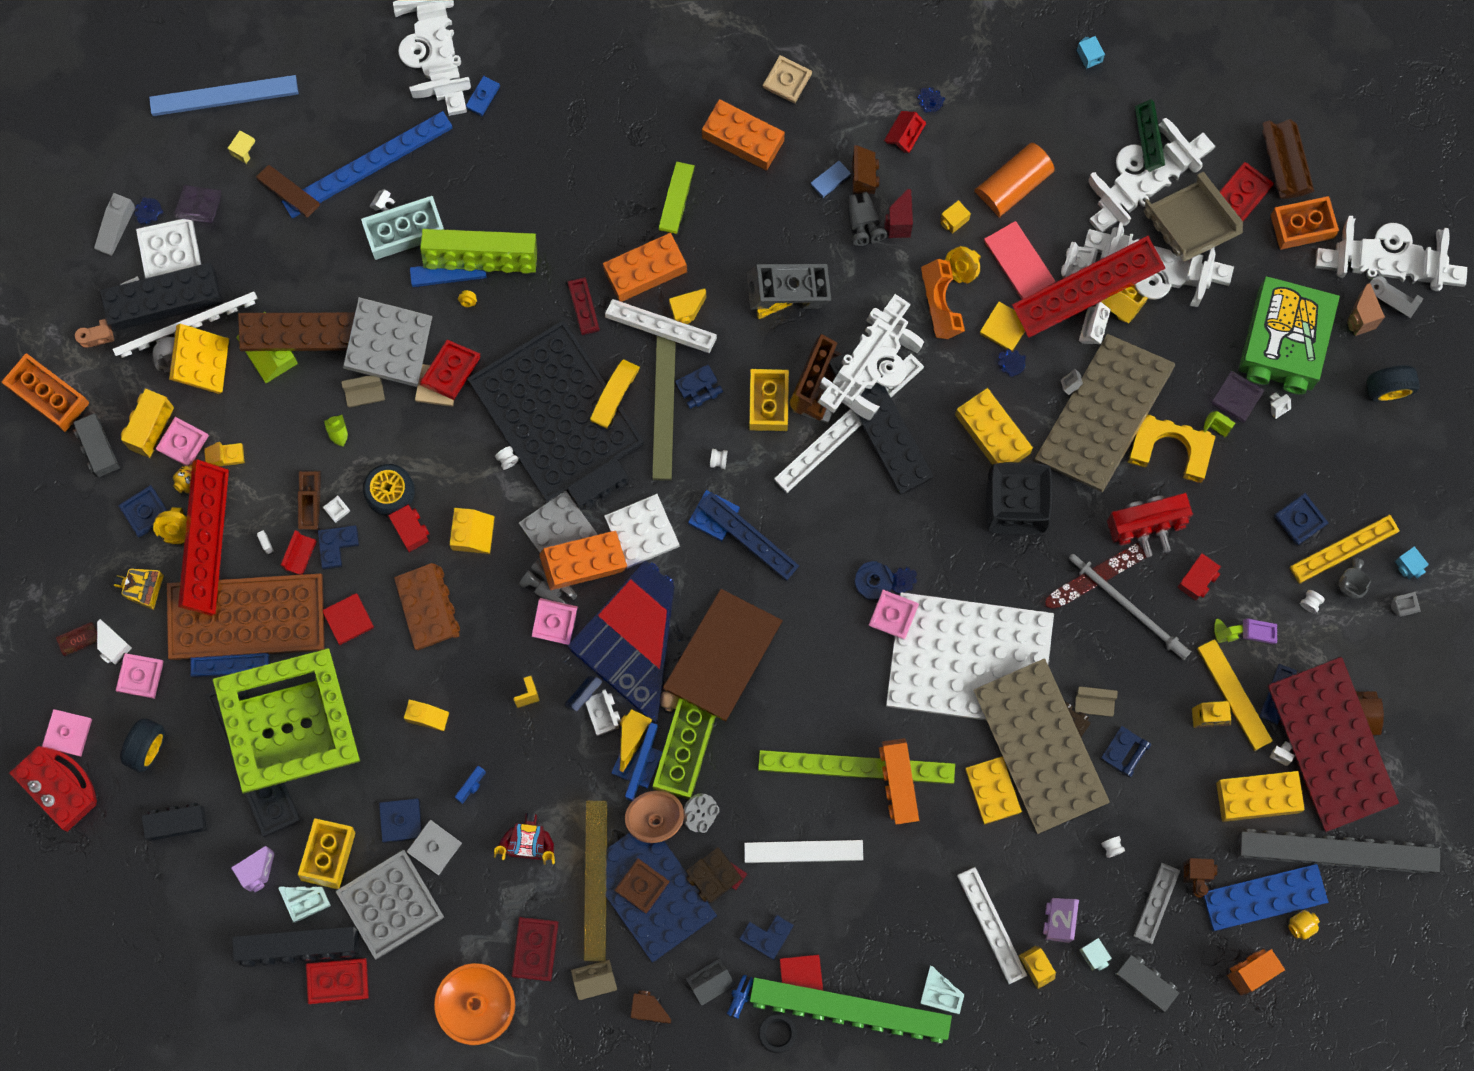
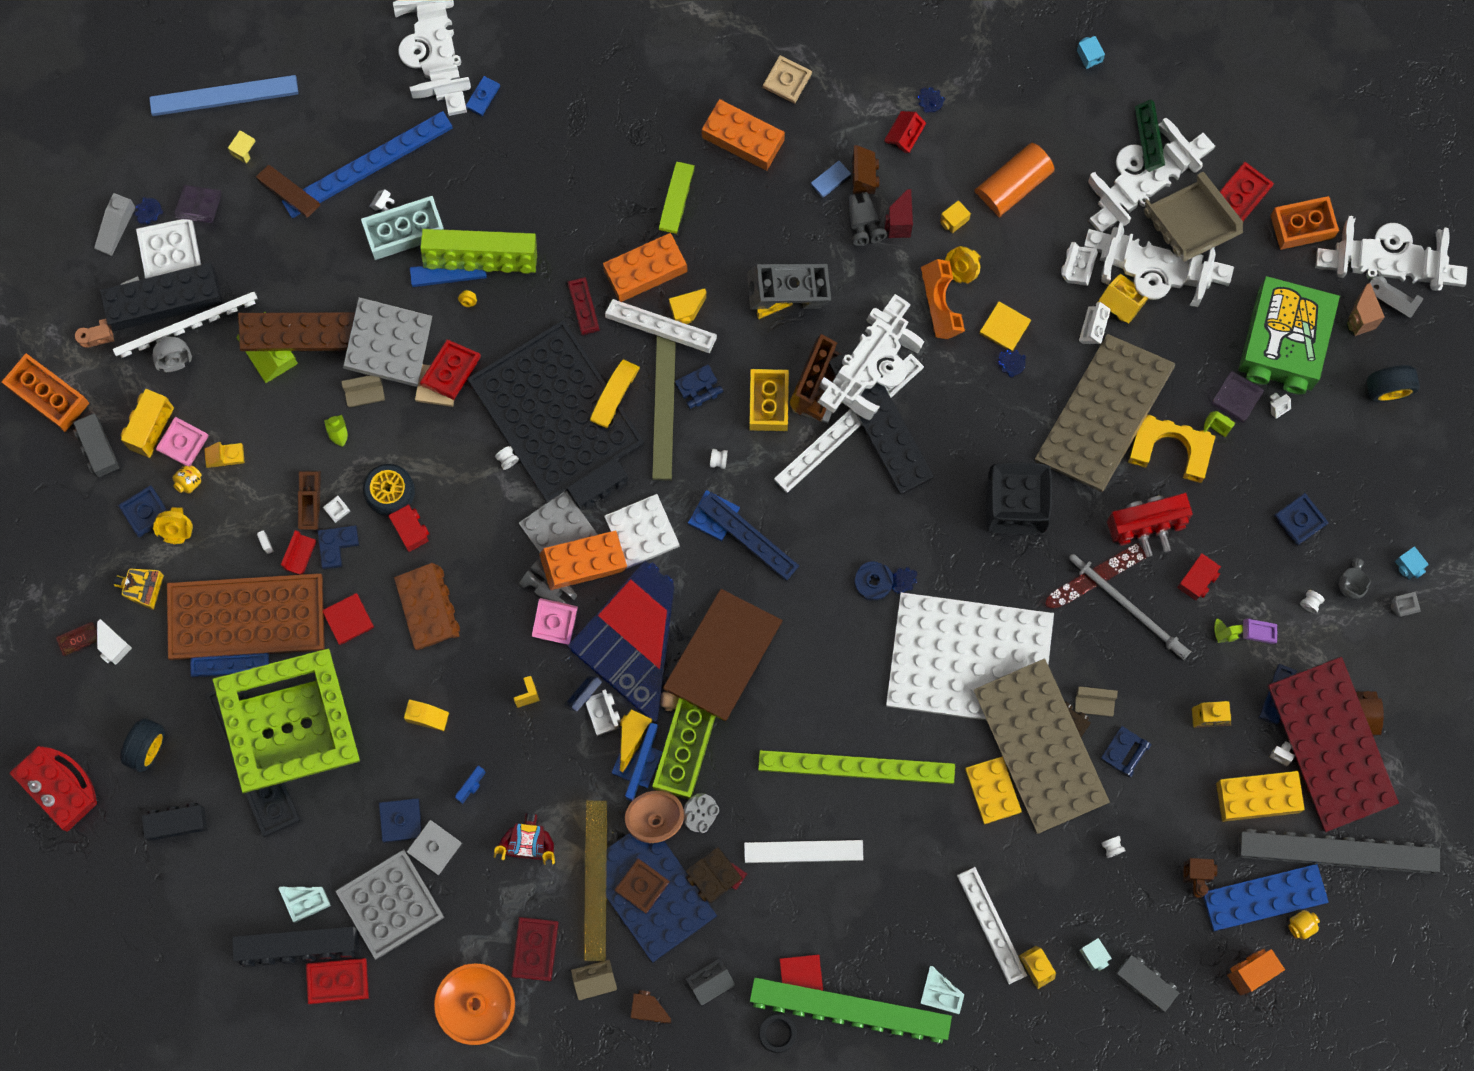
(67, 732): bright pink plate -> none
(139, 676): bright pink plate -> none
(199, 358): yellow plate -> none
(203, 538): red plate -> none
(255, 869): lavender slope -> none
(326, 853): yellow brick -> none
(471, 531): yellow slope -> none
(740, 998): blue arm -> none
(770, 941): dark blue plate -> none
(893, 614): bright pink plate -> none
(900, 781): orange brick -> none
(993, 429): yellow brick -> none
(1019, 260): coral tile -> none
(1061, 920): lavender slope -> none
(1071, 381): light grey plate -> none
(1088, 286): red plate -> none
(1156, 903): light grey tile -> none
(1235, 694): yellow tile -> none
(1287, 159): reddish brown brick -> none
(1344, 549): yellow tile -> none

